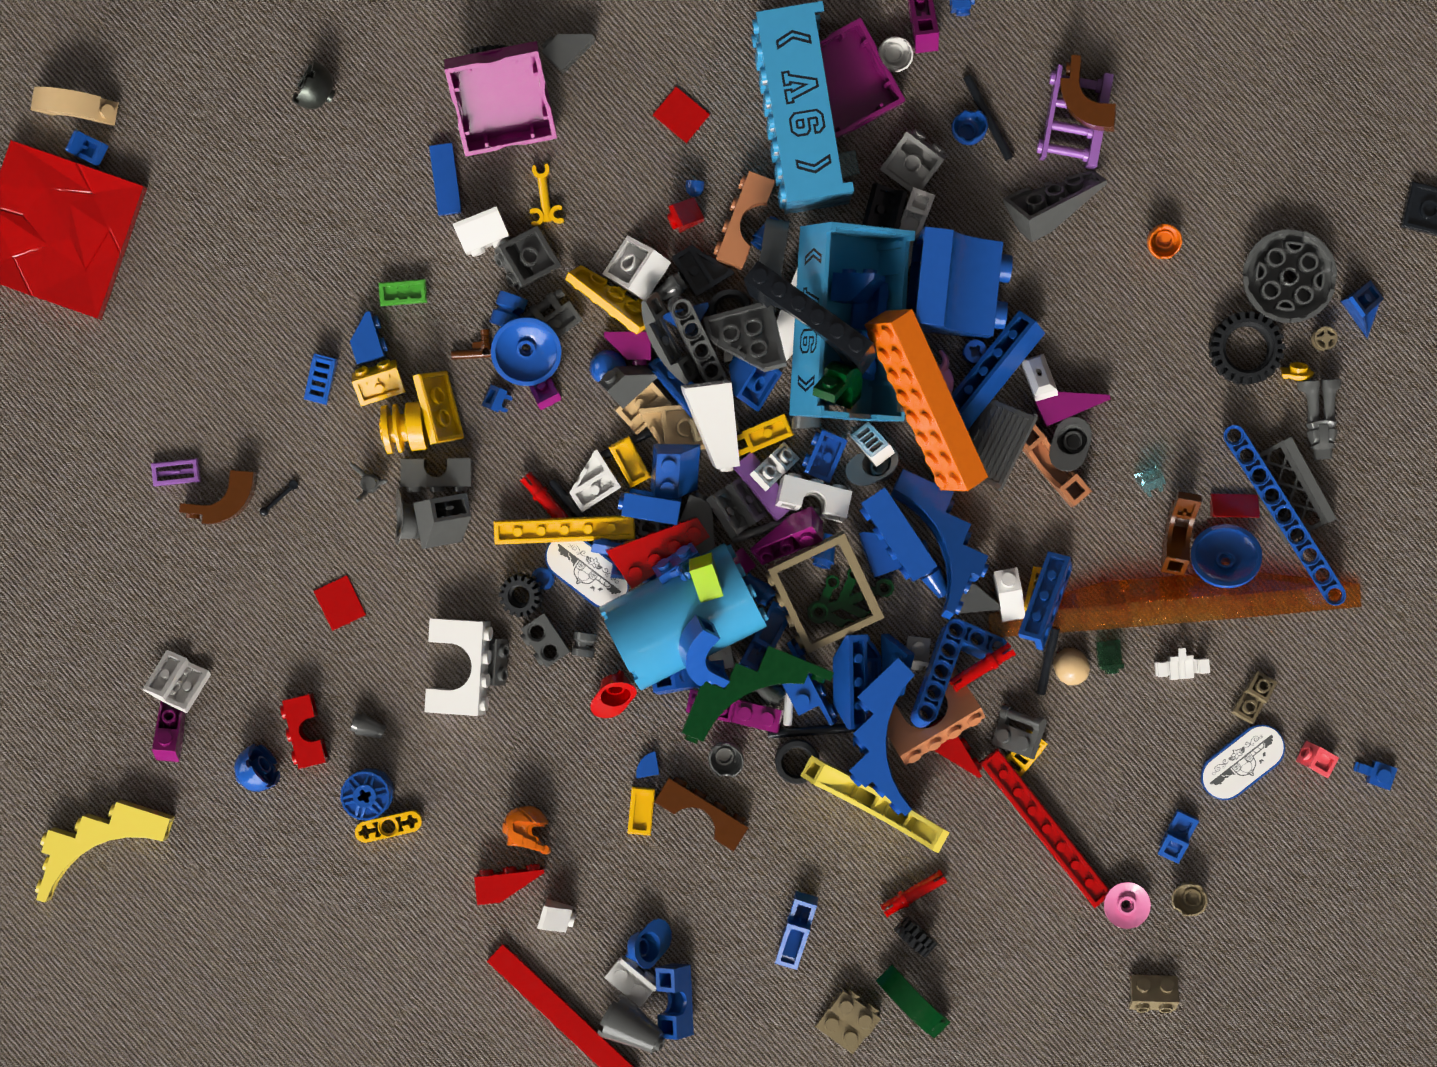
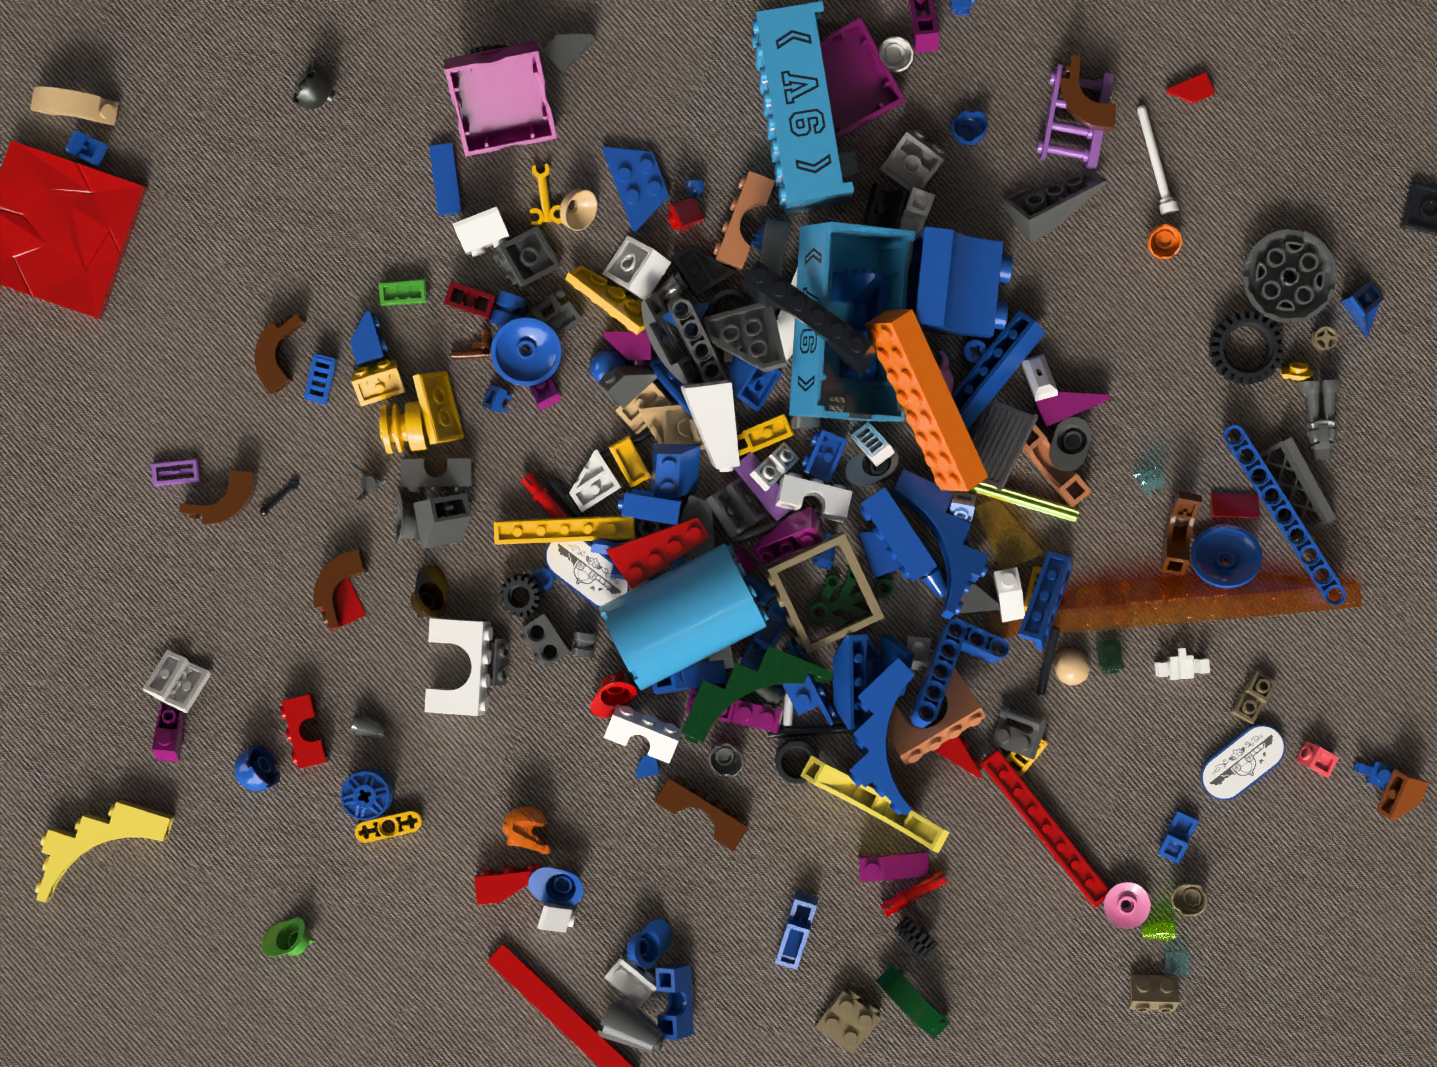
(267, 353): none -> reddish brown arch
(287, 938): none -> bright green piece
(330, 579): none -> reddish brown arch
(429, 593): none -> dark brown piece
(470, 300): none -> dark red brick
(556, 886): none -> blue piece
(583, 211): none -> tan piece
(637, 183): none -> blue wing
(641, 810): yellow tile -> none
(661, 735): none -> white arch
(676, 564): blue plate -> none
(681, 114): red window -> none
(694, 646): blue arch -> none
(705, 577): lime slope -> none
(840, 384): dark green arch -> none
(892, 866): none -> magenta slope
(963, 505): none -> light blue bracket
(983, 666): red pin -> none
(992, 125): black bar -> none
(1005, 536): none -> clear yellow wing
(1028, 501): none -> lime axle
(1159, 931): none -> clear neon green cone
(1167, 203): none -> white piece
(1176, 962): none -> clear light blue tile
(1193, 89): none -> red tile
(1401, 794): none -> dark orange slope

